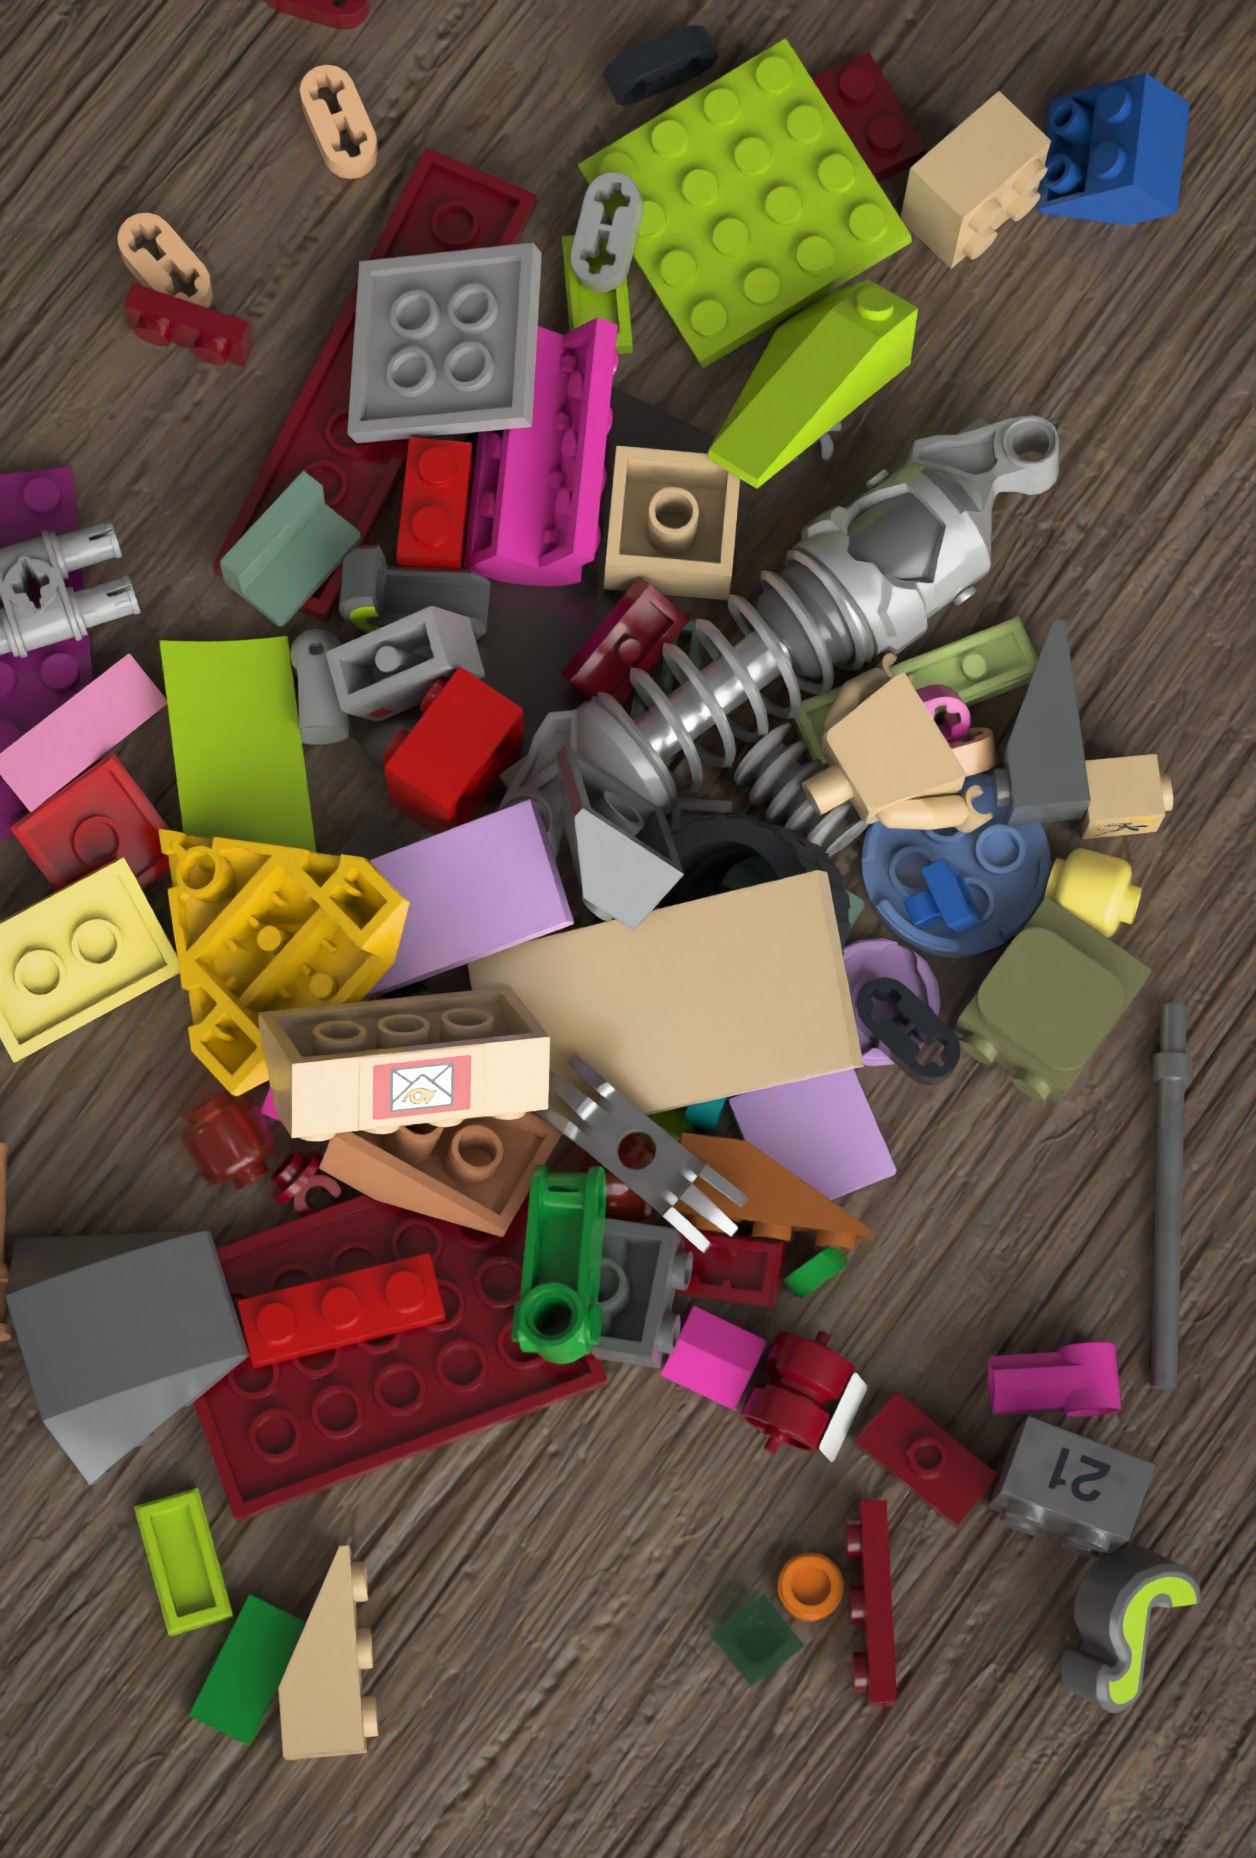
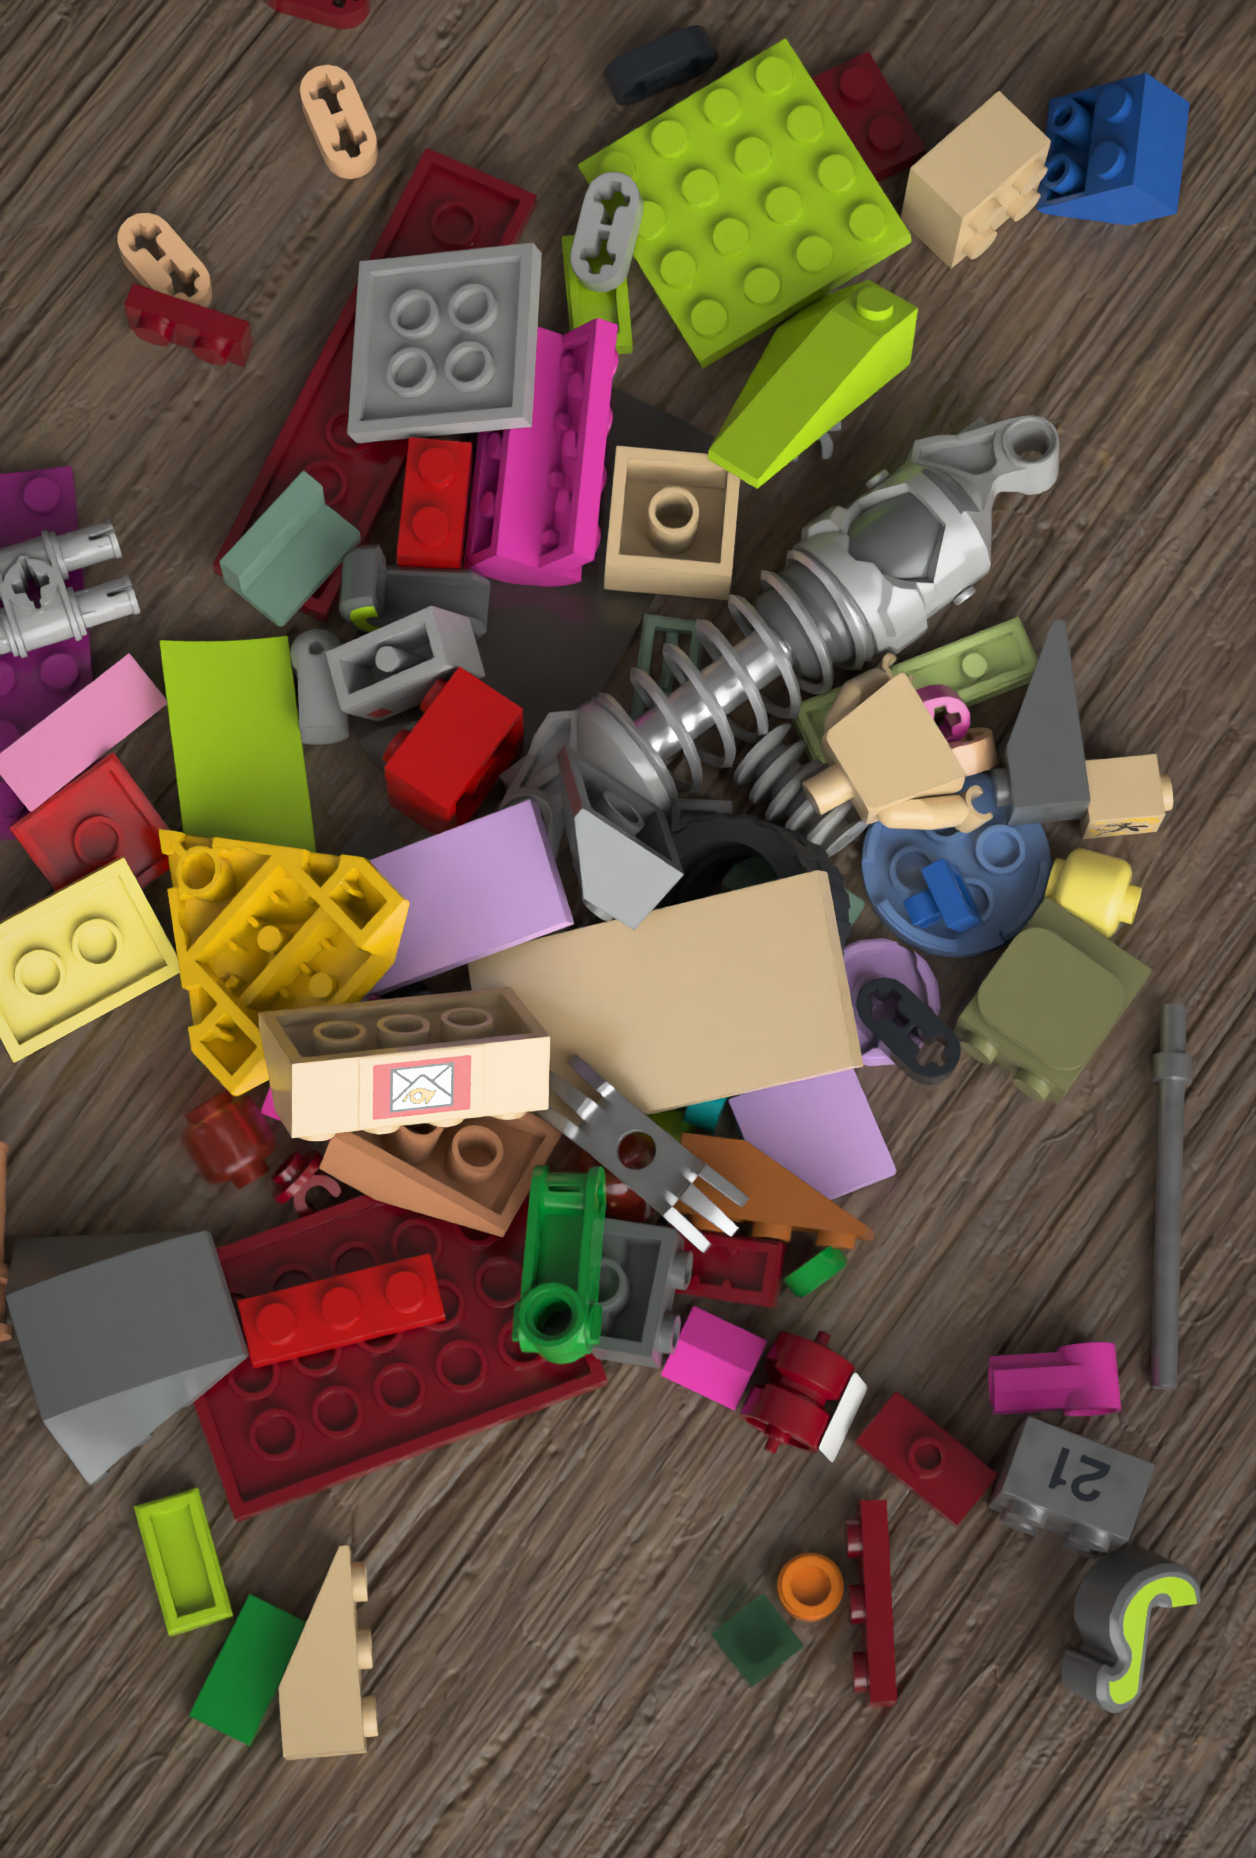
(625, 639): dark red plate -> none

